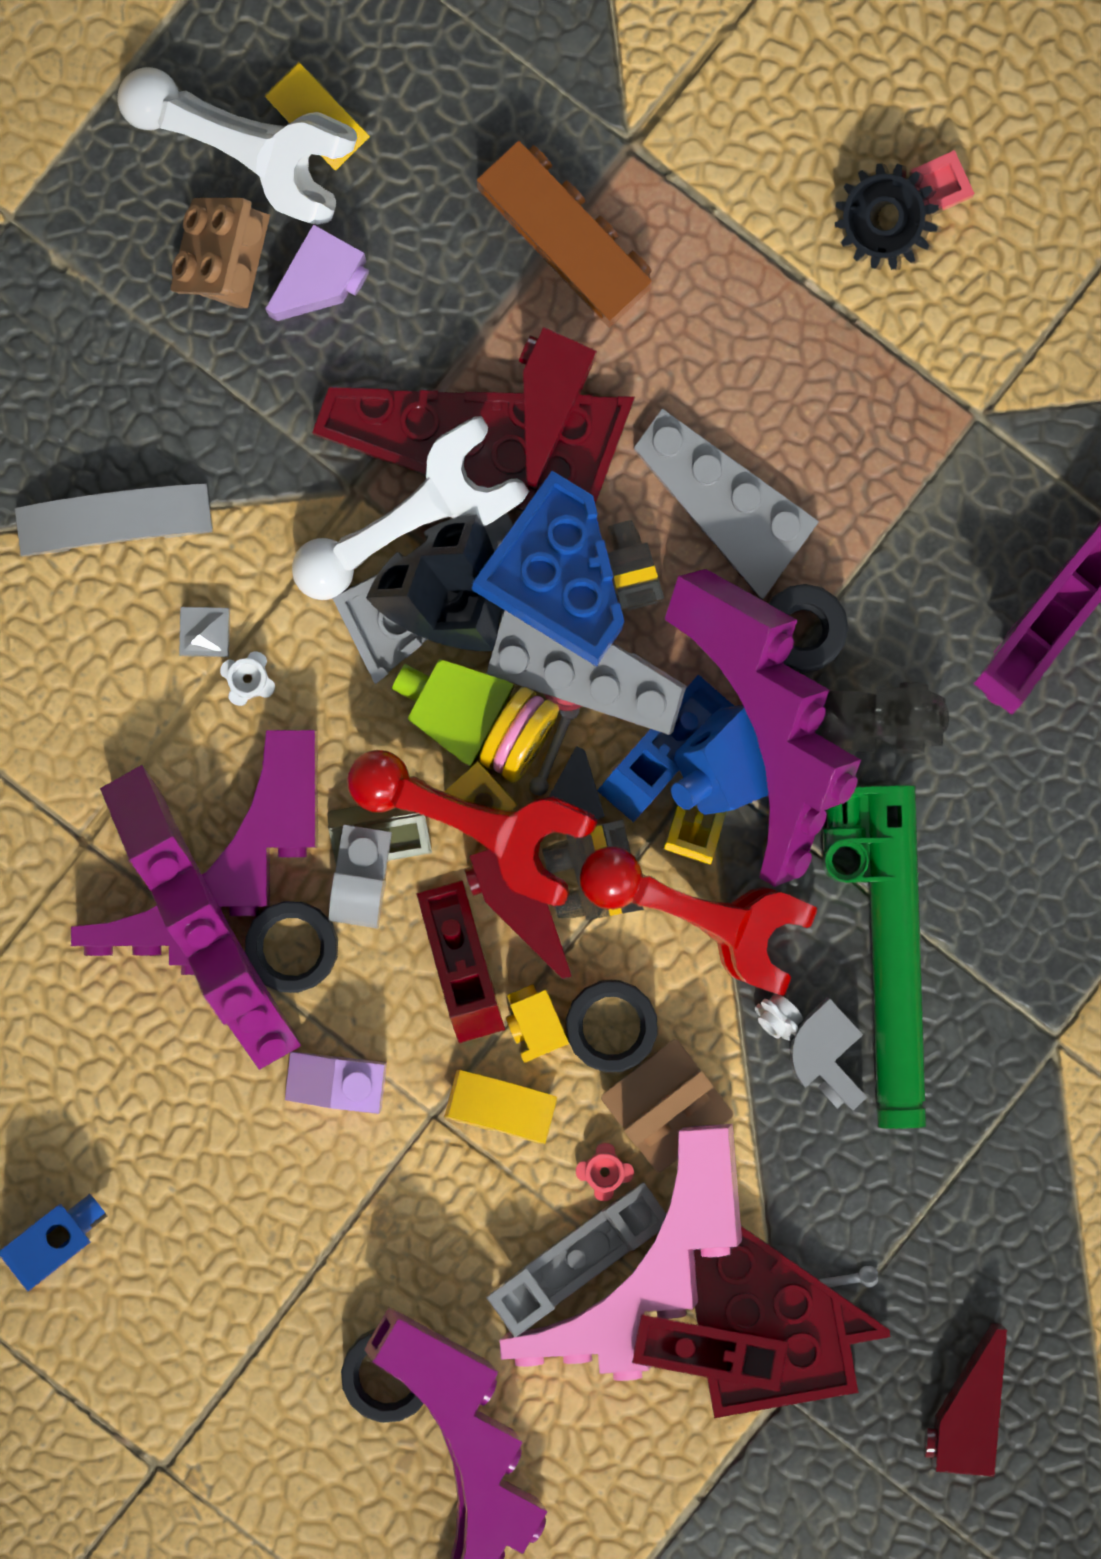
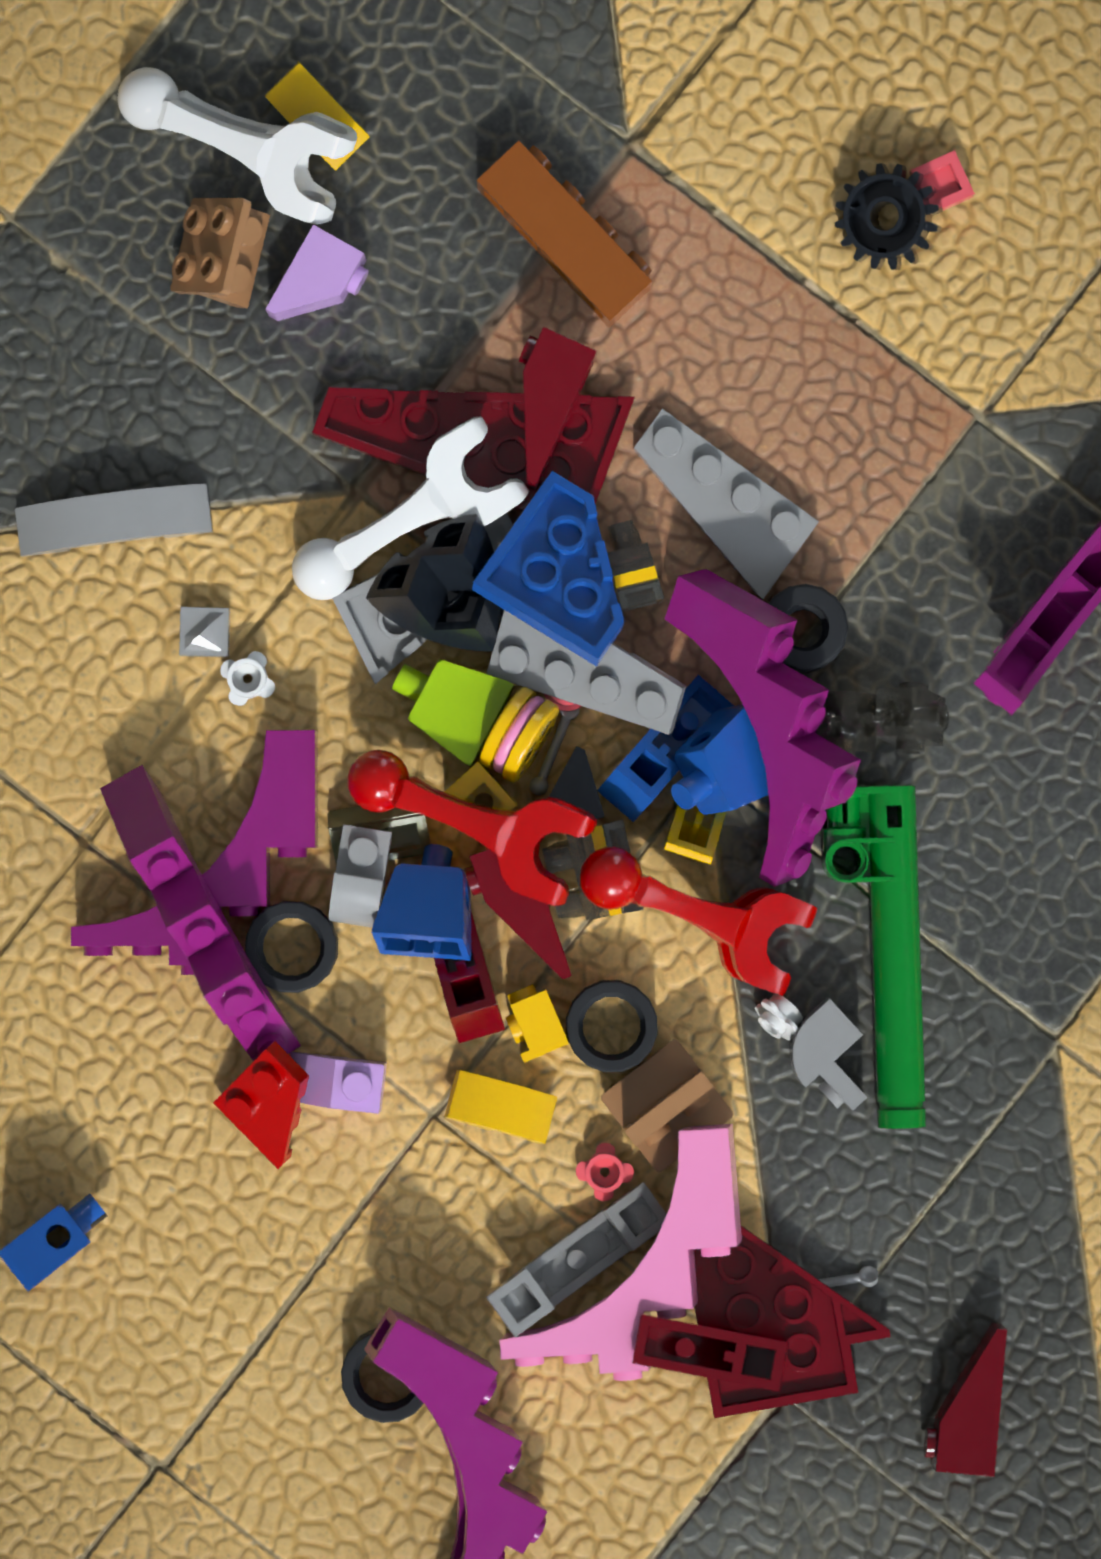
(267, 1102): none -> red wing
(426, 909): none -> blue torso

